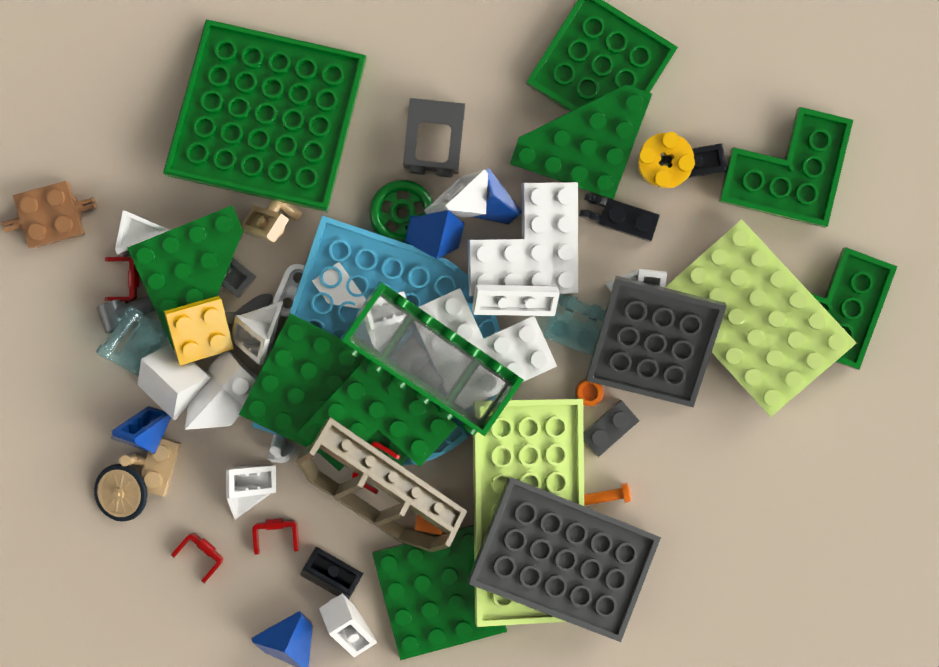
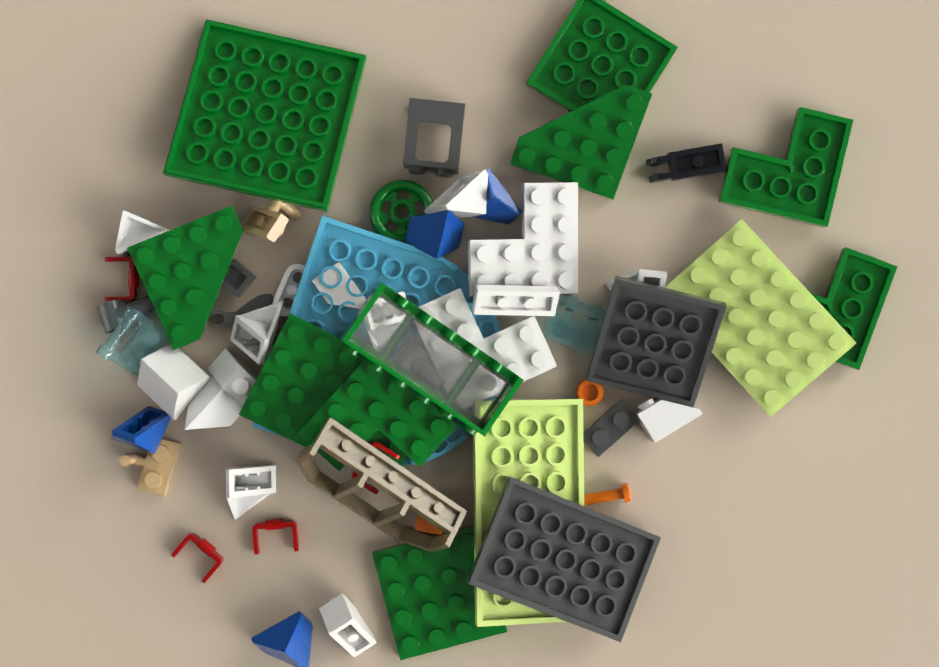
(49, 214): medium nougat plate -> none
(120, 492): tan wheel -> none
(199, 330): yellow plate -> none
(280, 450): white plate -> none
(331, 573): black slope -> none
(622, 217): black hinge -> none
(663, 417): none -> white slope
(681, 162): yellow plate -> none

